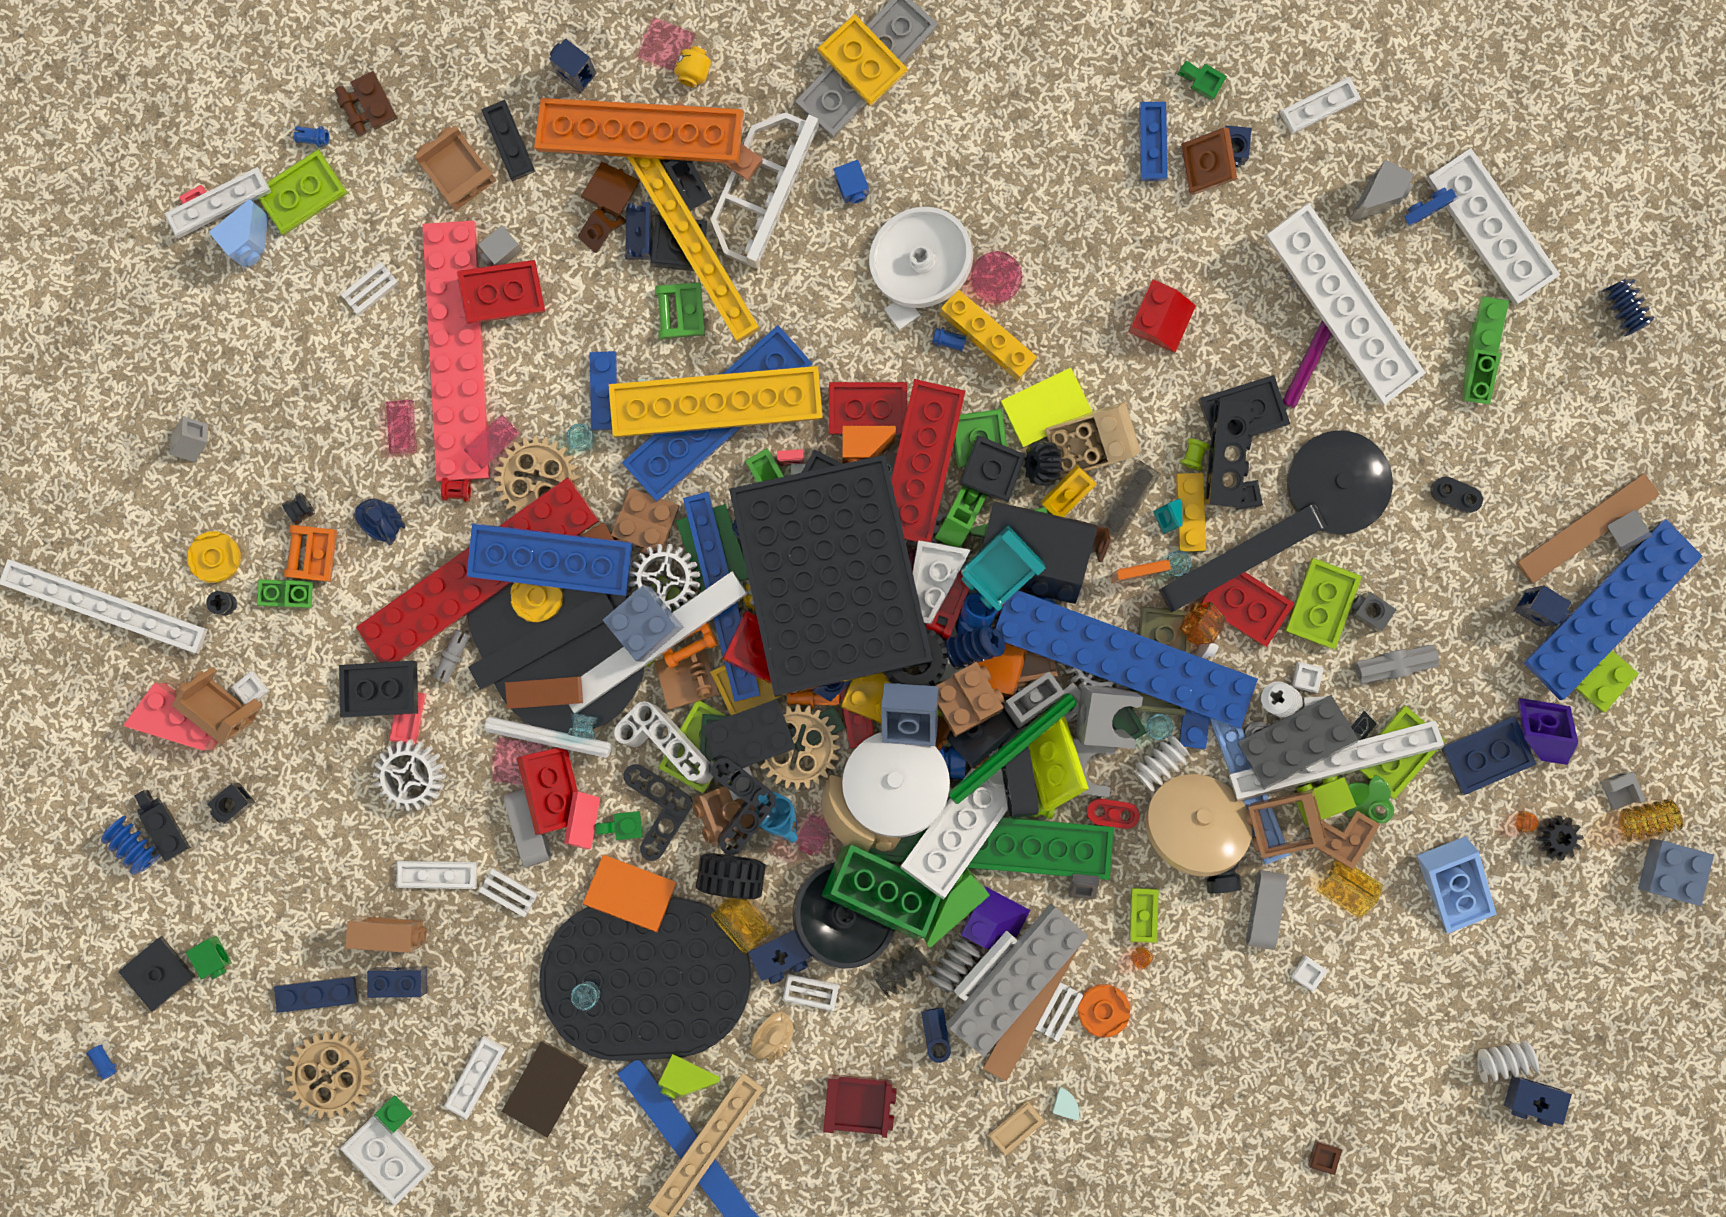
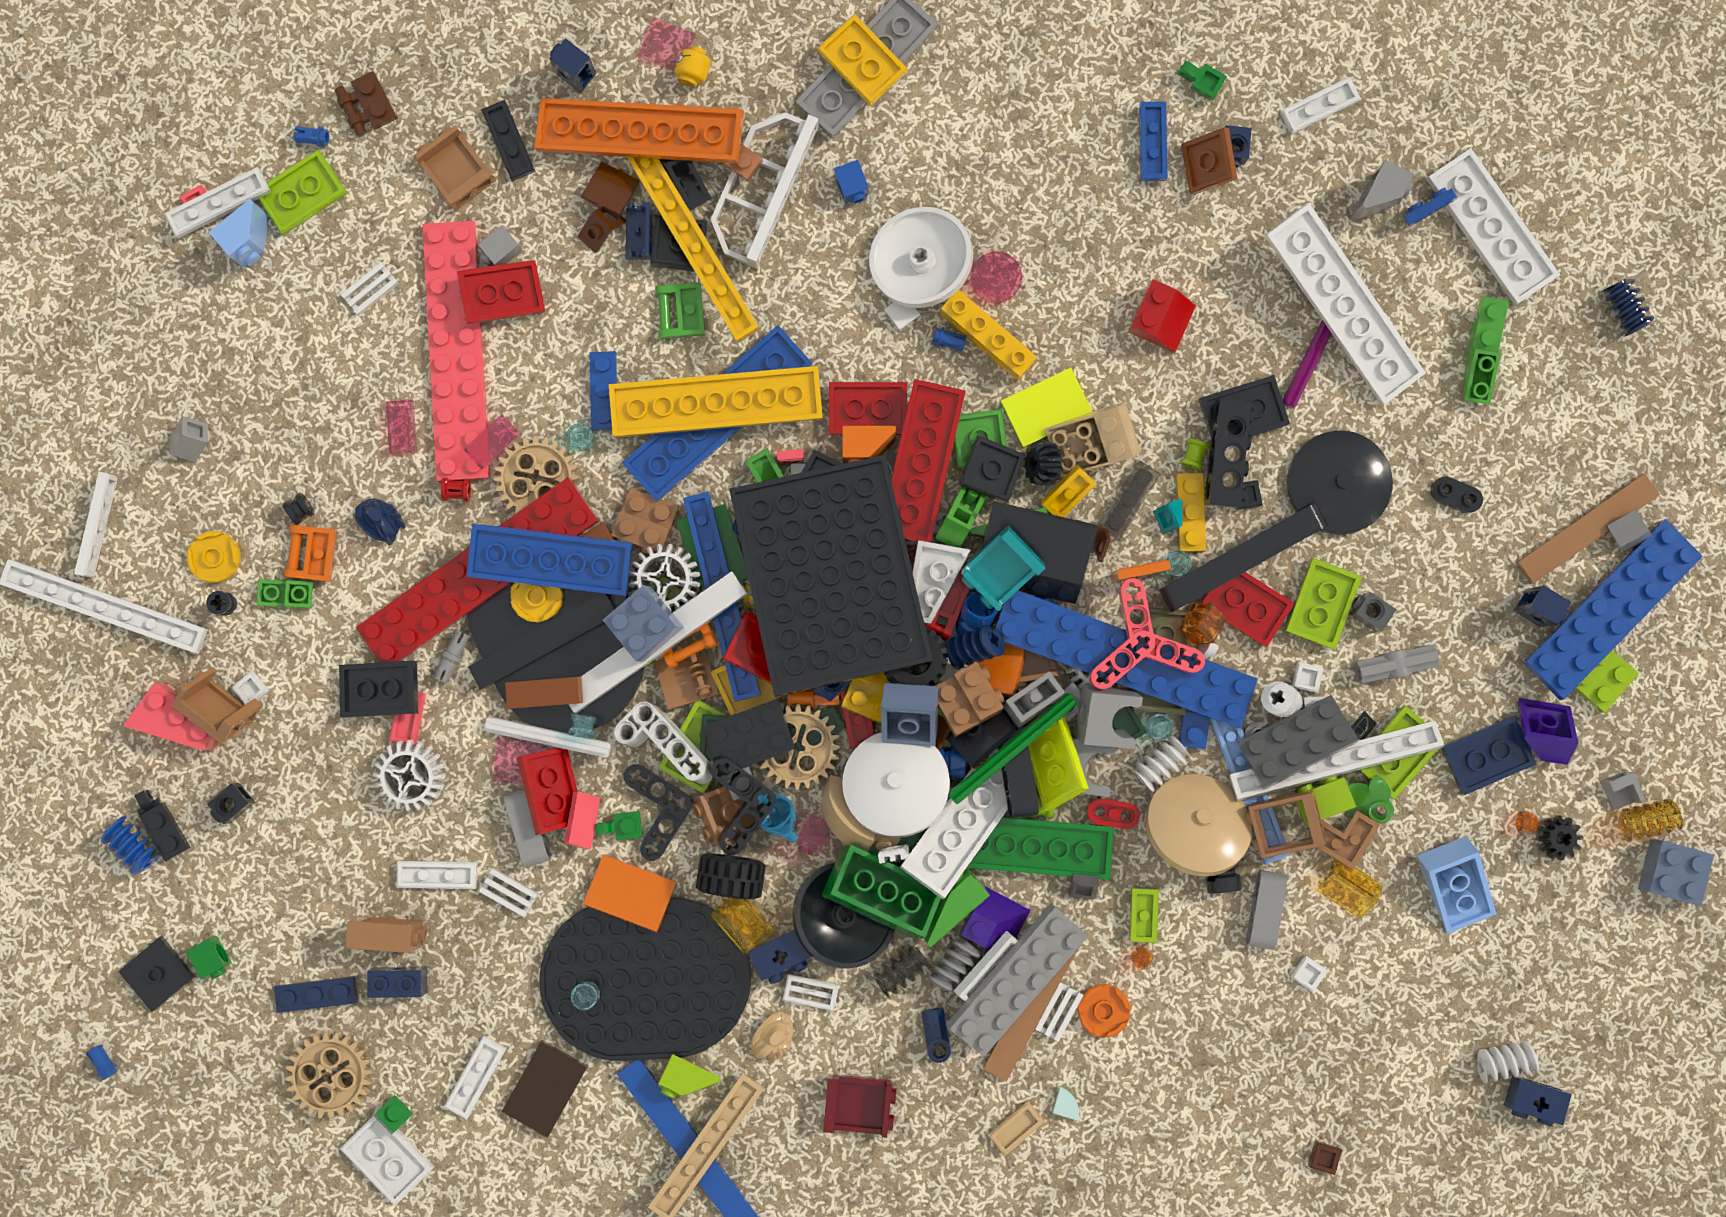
(96, 524): none -> white tile
(893, 852): none -> white tile
(1153, 644): none -> coral piece

